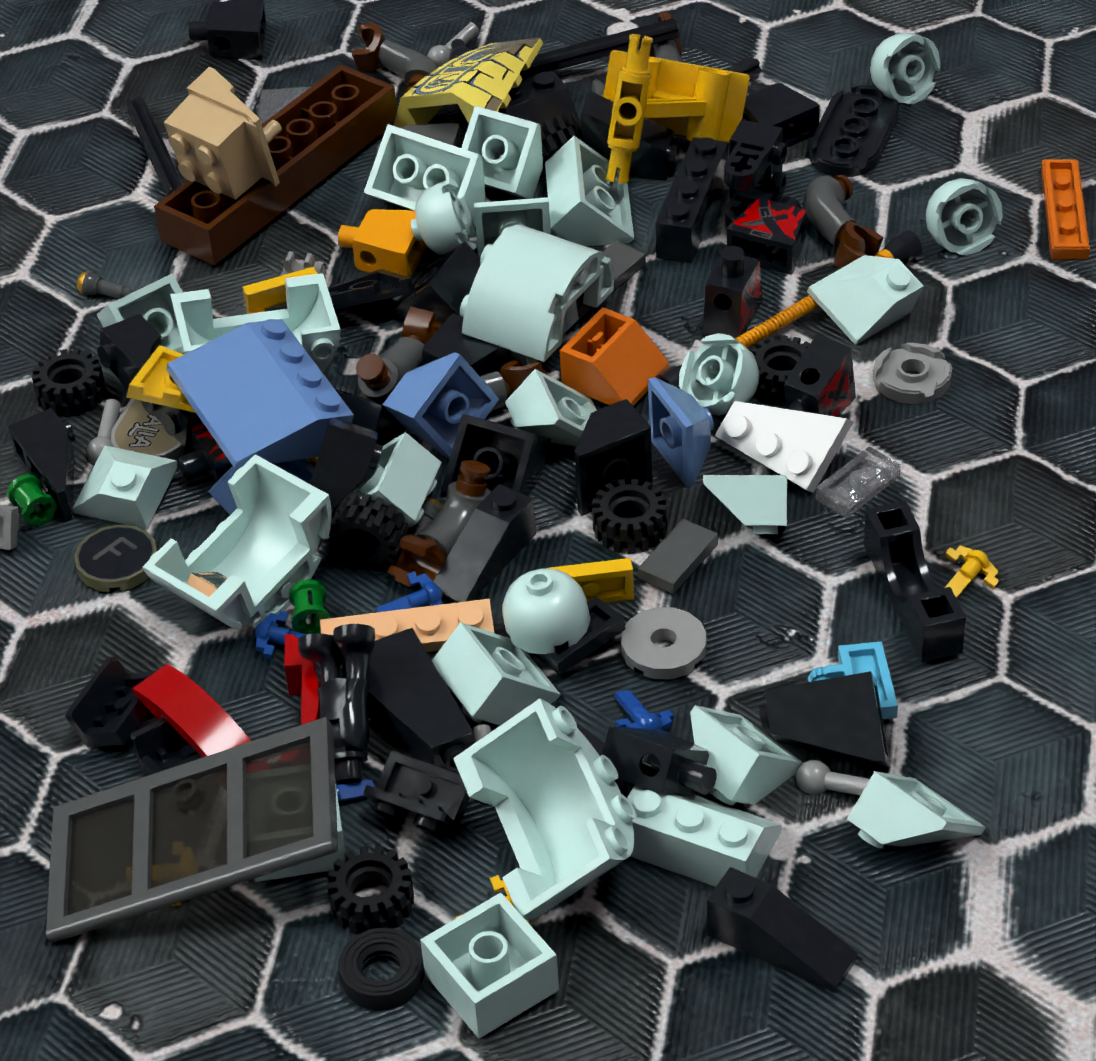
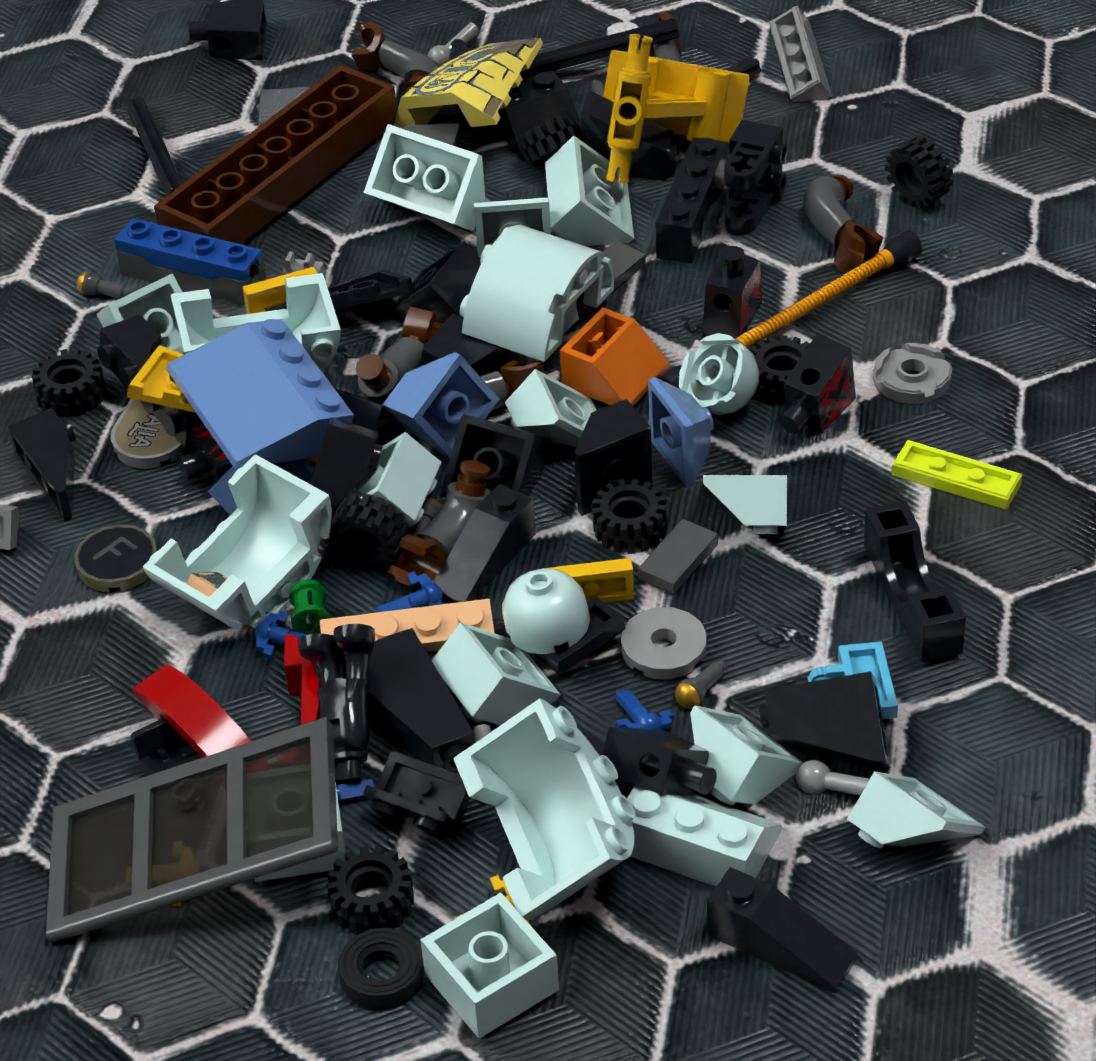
(28, 495): green bush -> none
(106, 707): black bracket -> none
(108, 420): light grey bar -> none
(125, 487): light aqua slope -> none
(196, 260): none -> blue piece
(220, 138): tan piece -> none
(384, 242): light orange torso -> none
(443, 218): light aqua cylinder -> none
(508, 150): light aqua slope -> none
(693, 690): none -> piece
(771, 233): torso -> none
(783, 108): black torso -> none
(785, 439): white wing -> none
(799, 57): none -> light grey slope
(853, 132): black tile -> none
(858, 482): clear plate -> none
(867, 295): light aqua slope -> none
(905, 67): light aqua cylinder -> none
(919, 172): none -> black tyre
(957, 474): none -> neon yellow tile
(963, 216): light aqua cylinder -> none
(975, 563): yellow piece -> none
(1065, 209): orange tile -> none

